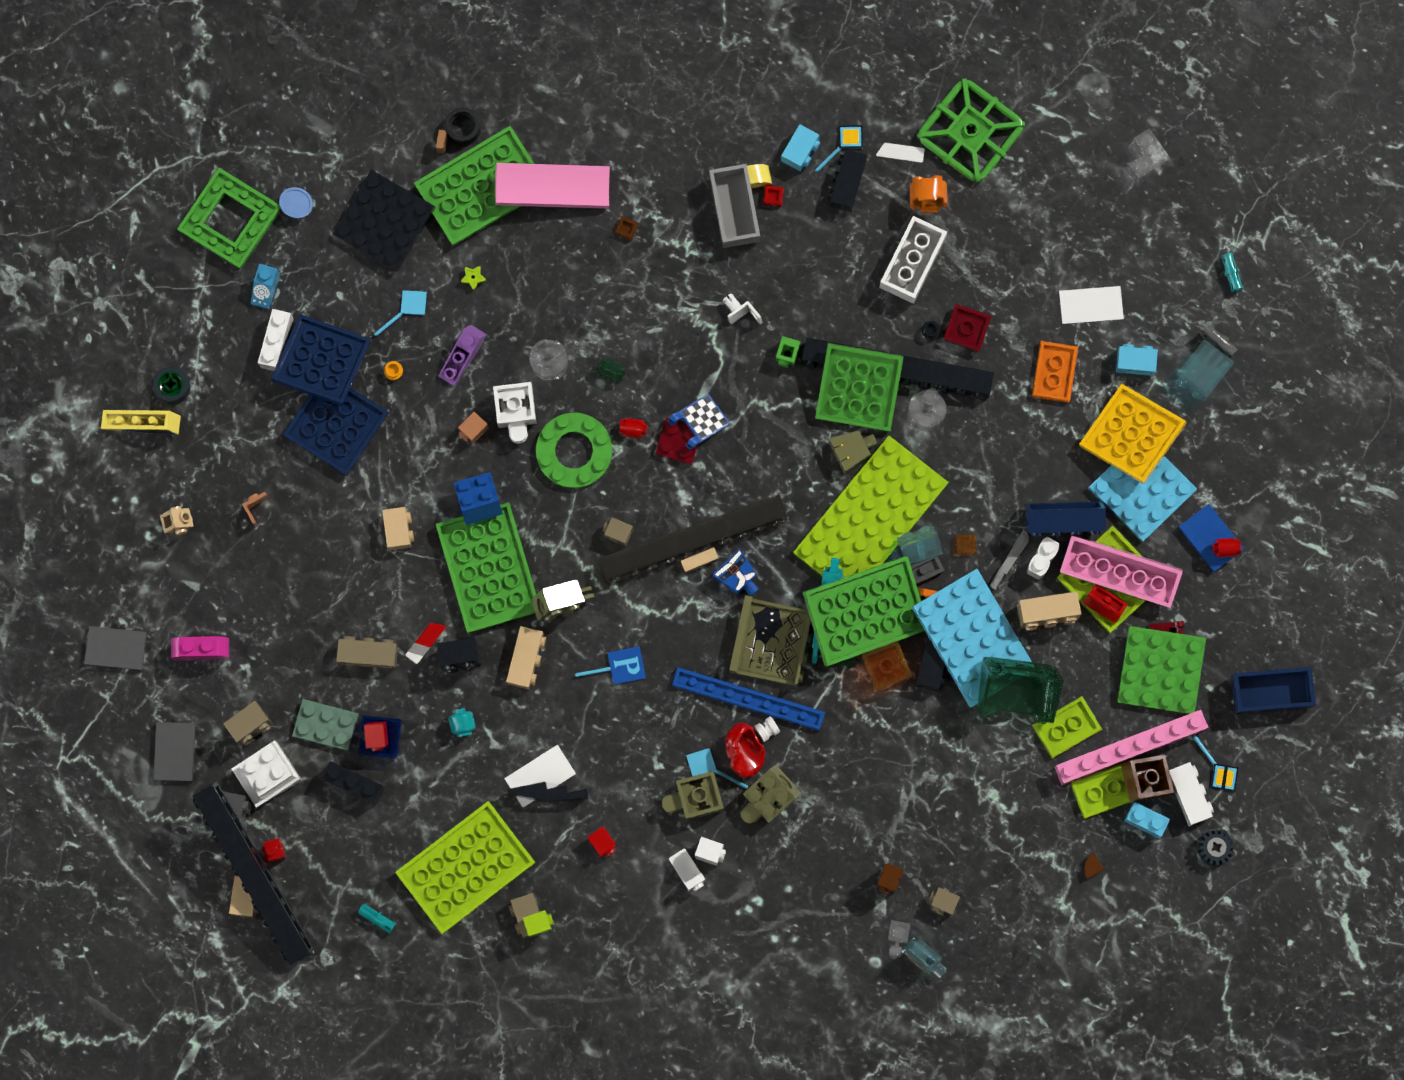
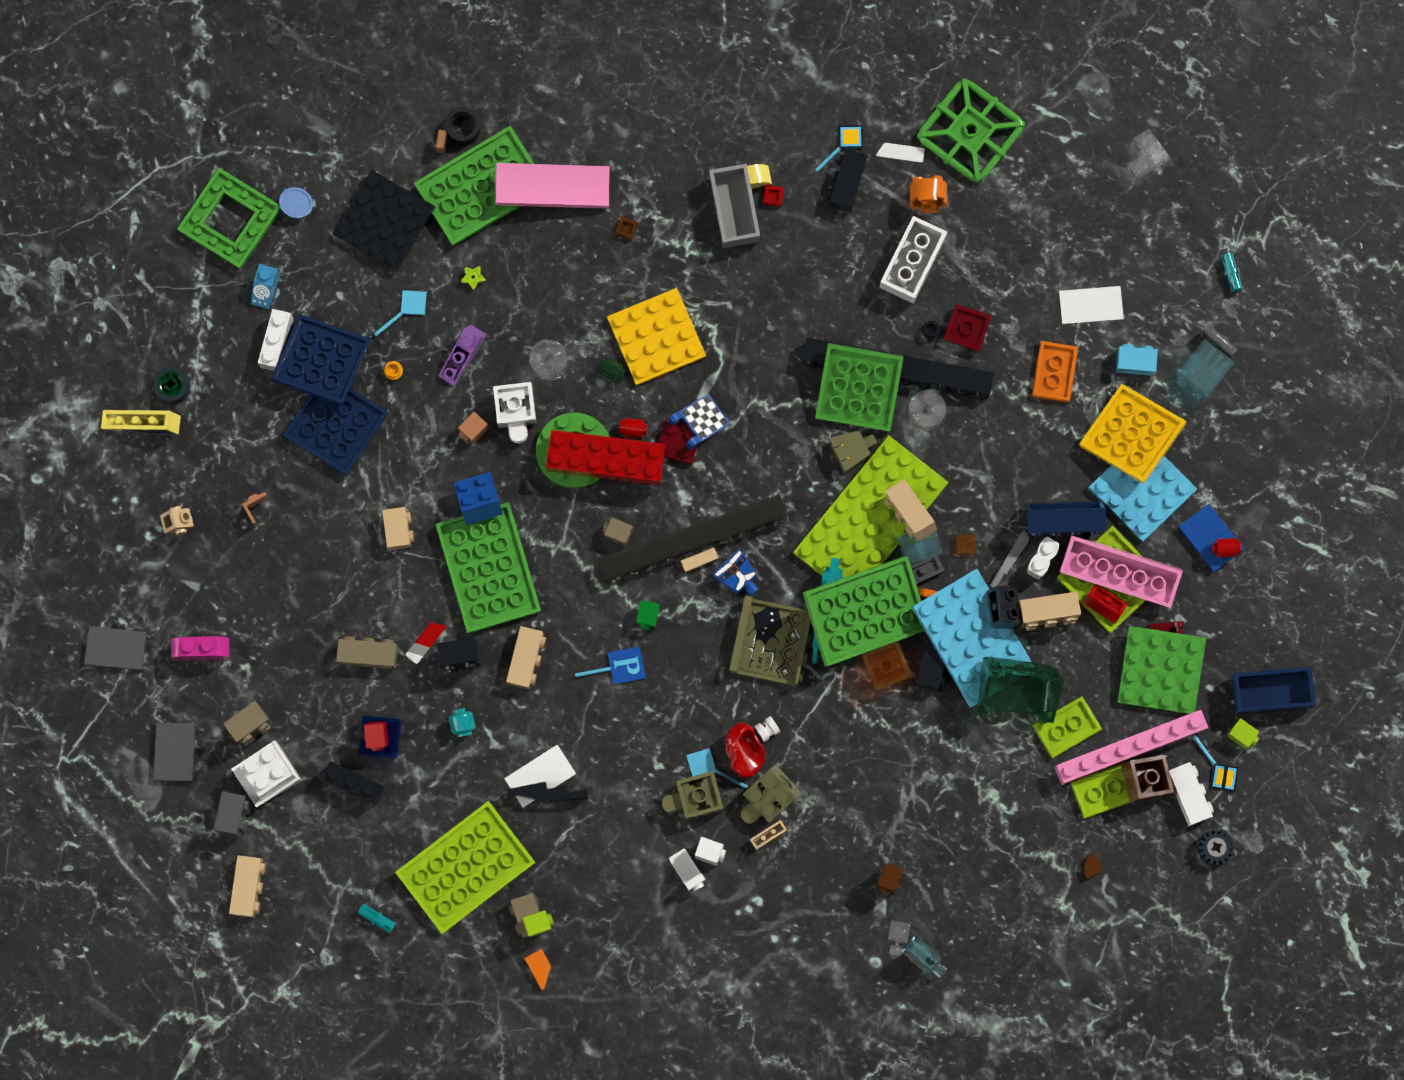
(252, 872): black brick -> none
(273, 850): red brick -> none
(325, 725): sand green plate -> none
(539, 966): none -> orange tile
(560, 600): brick -> none
(602, 842): red brick -> none
(605, 457): none -> red brick
(648, 615): none -> green brick
(656, 336): none -> yellow plate
(740, 310): white bracket -> none
(748, 699): blue tile -> none
(768, 835): none -> tan piece
(787, 345): bright green brick -> none
(800, 148): medium azure brick -> none
(910, 511): none -> tan brick
(943, 901): dark tan brick -> none
(1003, 607): none -> black brick
(1147, 820): medium azure brick -> none
(1243, 734): none -> lime brick

